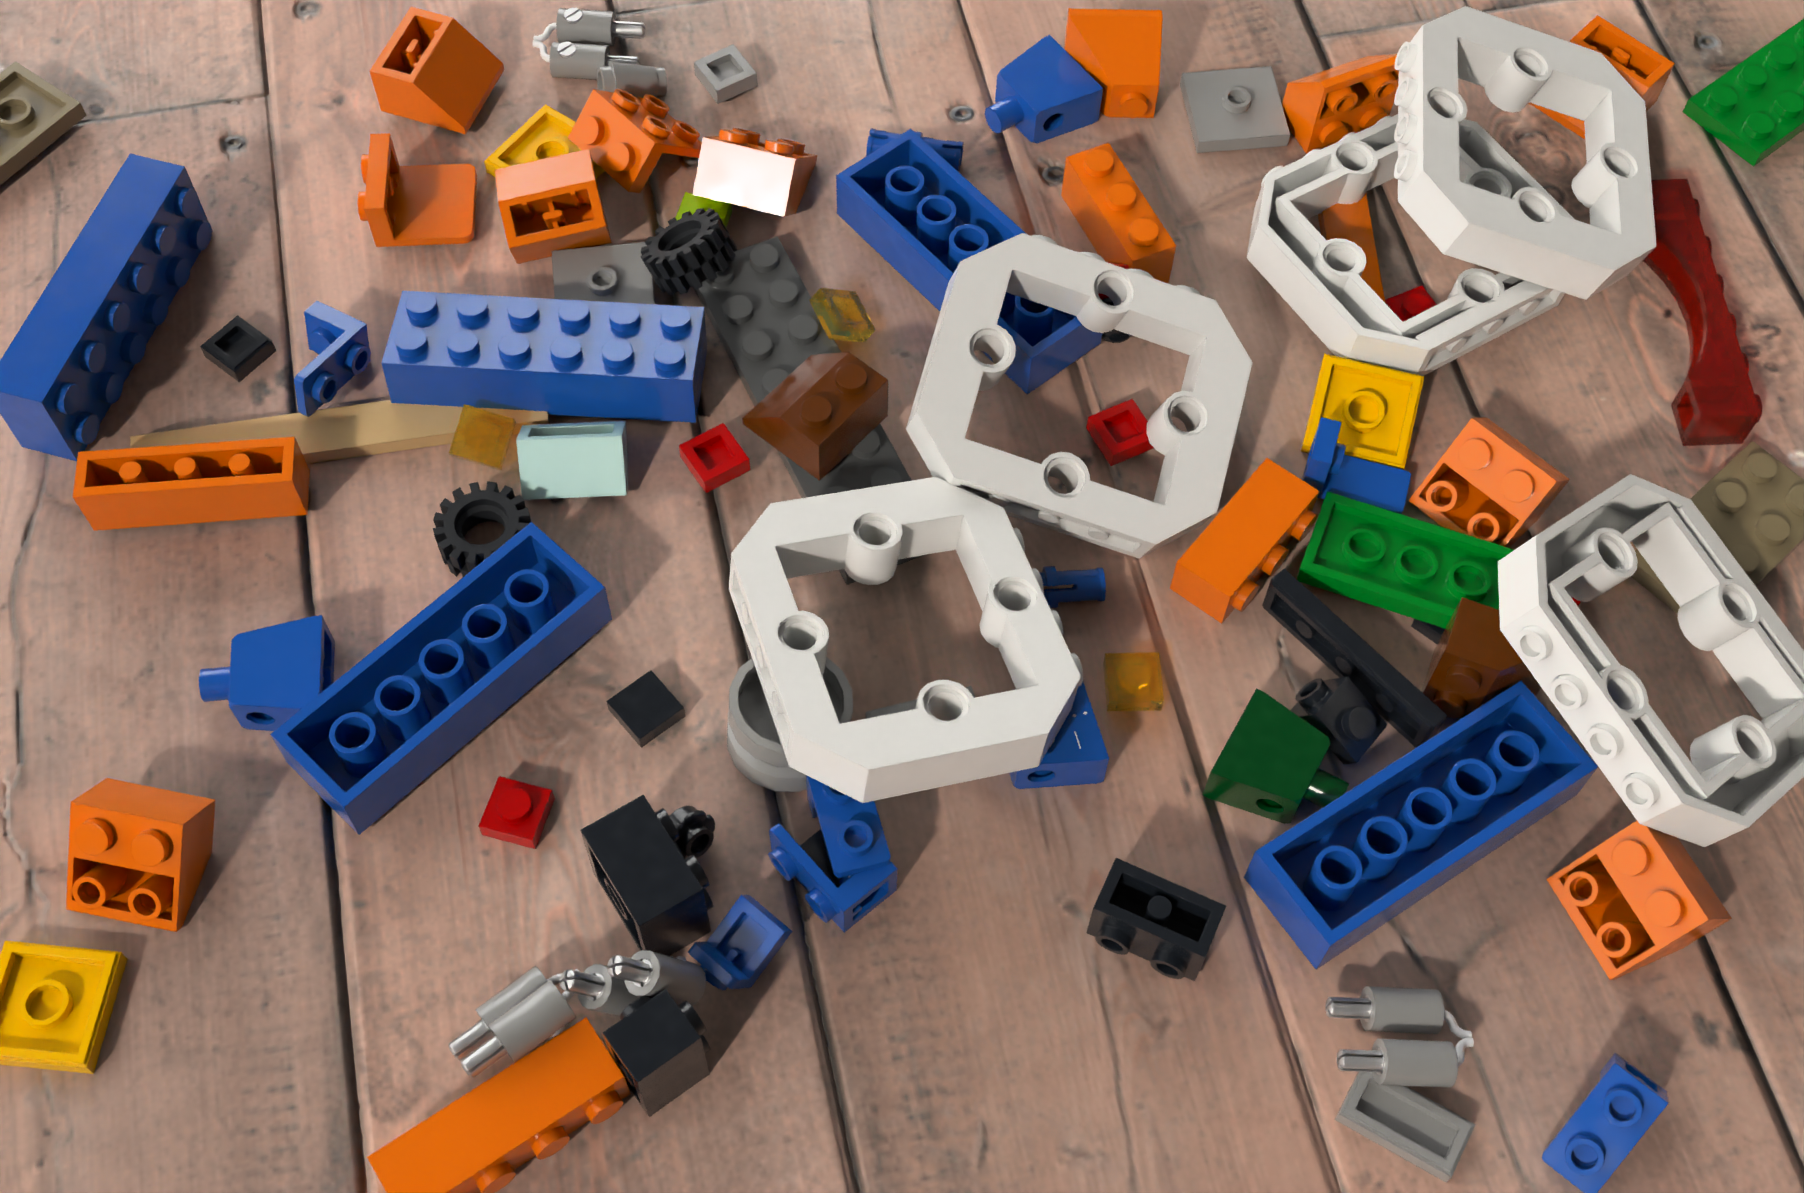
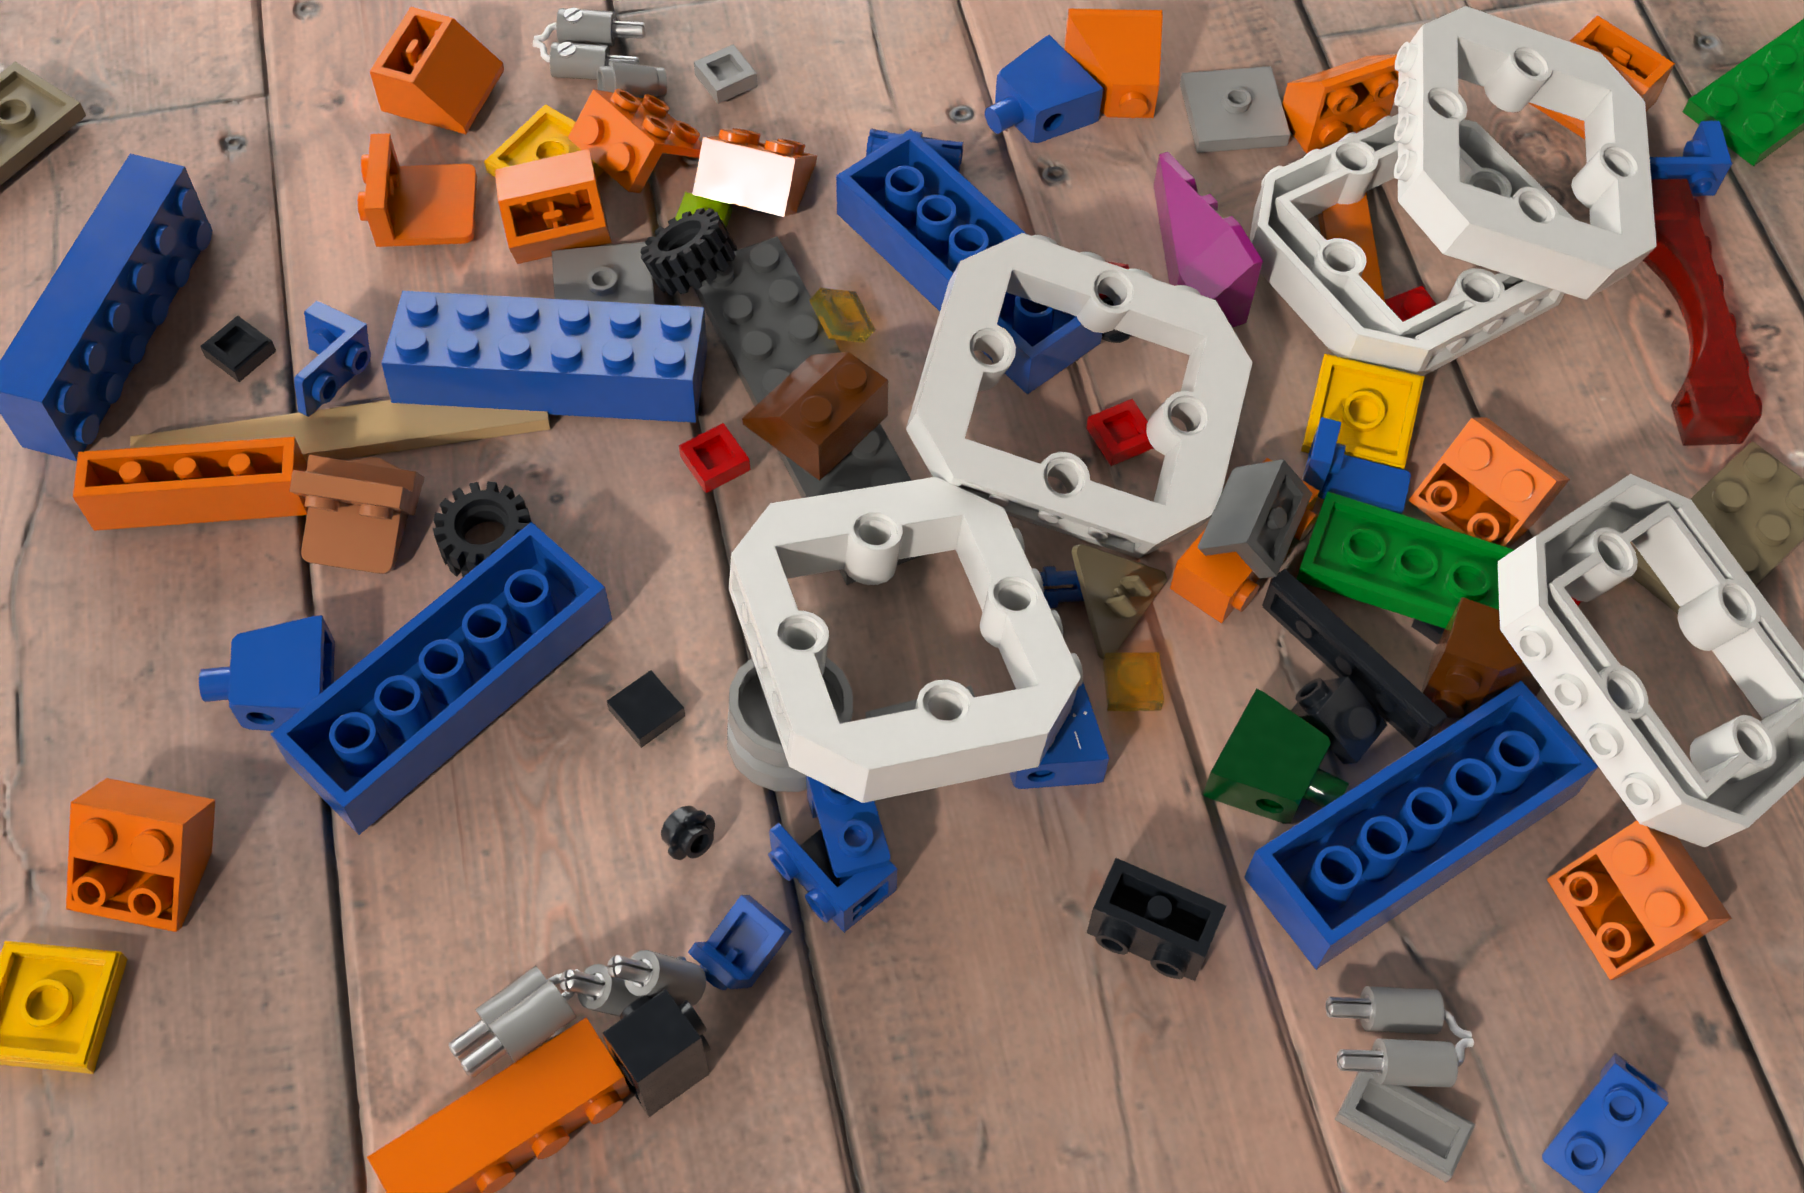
(355, 511): none -> nougat piece
(482, 437): clear yellow plate -> none
(516, 812): red plate -> none
(573, 460): light aqua brick -> none
(648, 878): black brick -> none
(1114, 594): none -> dark tan piece
(1116, 212): orange brick -> none
(1201, 245): none -> magenta wedge
(1257, 516): none -> dark grey panel
(1703, 161): none -> blue bracket

